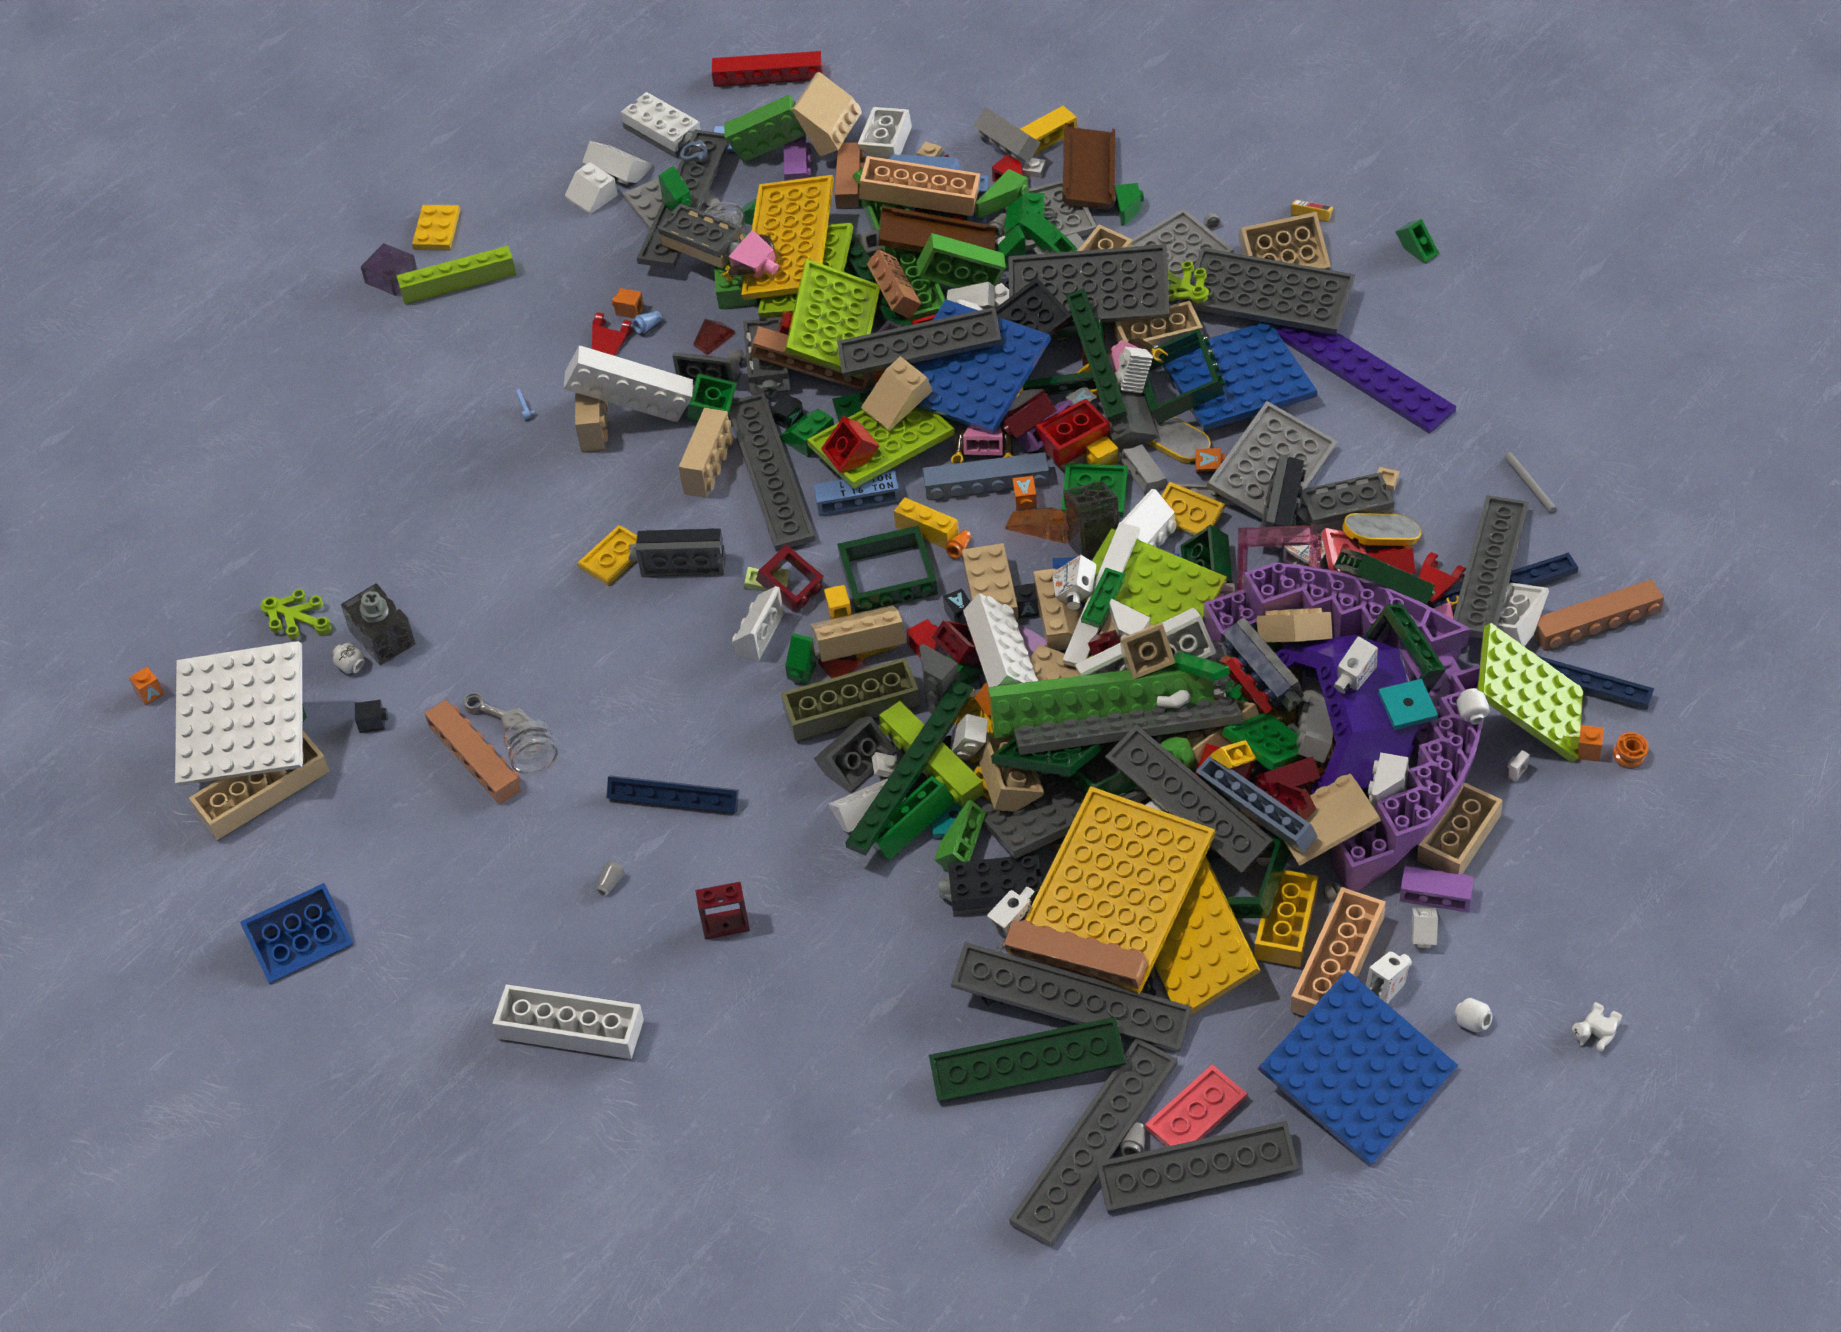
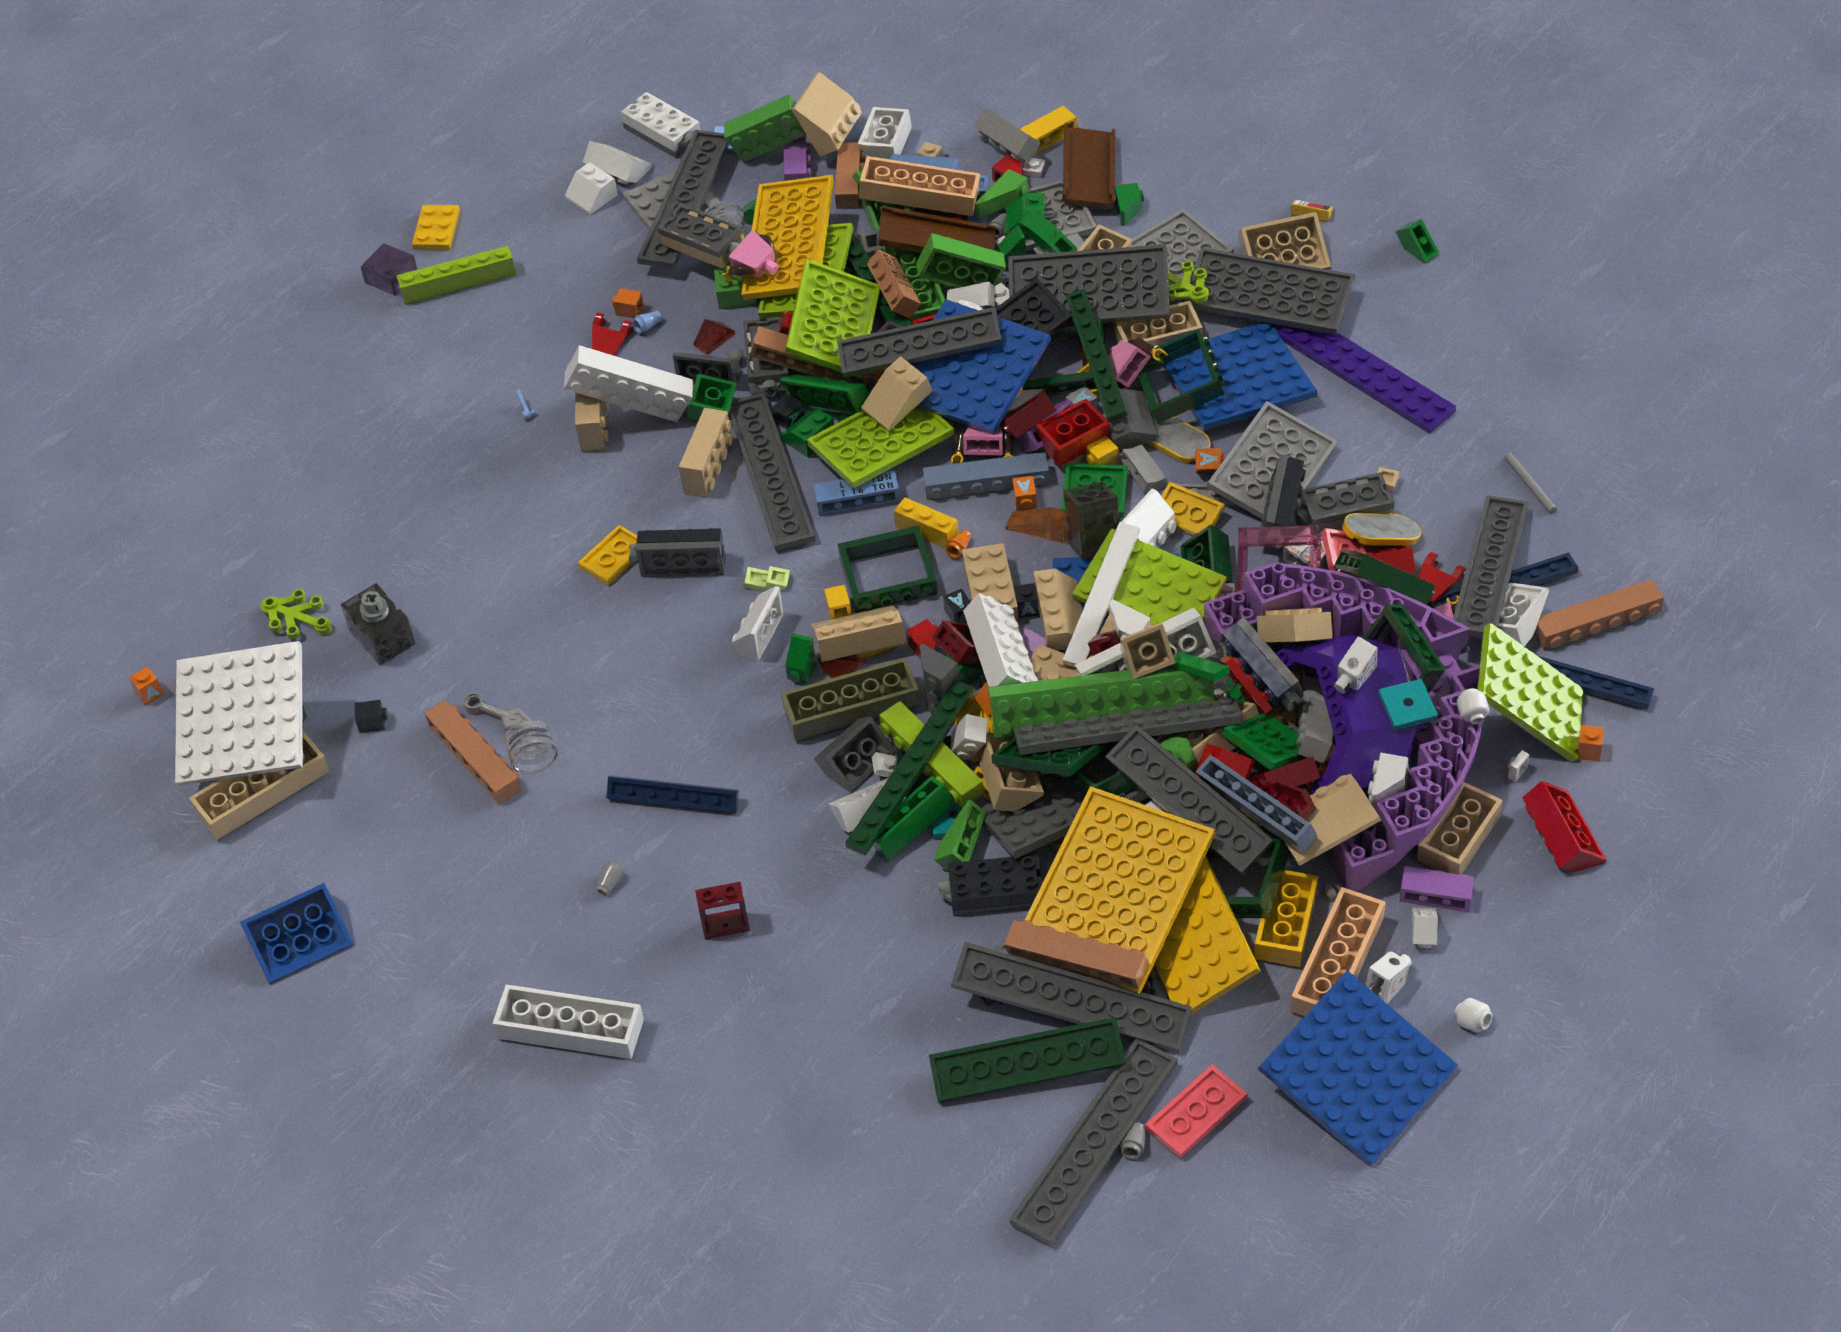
(348, 658): white head -> none
(674, 189): green slope -> none
(696, 156): sand blue piece -> none
(766, 68): red brick -> none
(790, 600): dark red window -> none
(826, 393): none -> green slope
(849, 445): red slope -> none
(1011, 908): white torso -> none
(1074, 581): white torso -> none
(1099, 603): green tile -> none
(1133, 369): white brick -> none
(1174, 701): white arm -> none
(1196, 1165): dark grey plate -> none
(1212, 221): light grey hinge -> none
(1234, 754): yellow slope -> none
(1563, 827): none -> red slope
(1597, 1024): white animal -> none
(1627, 742): orange wheel -> none

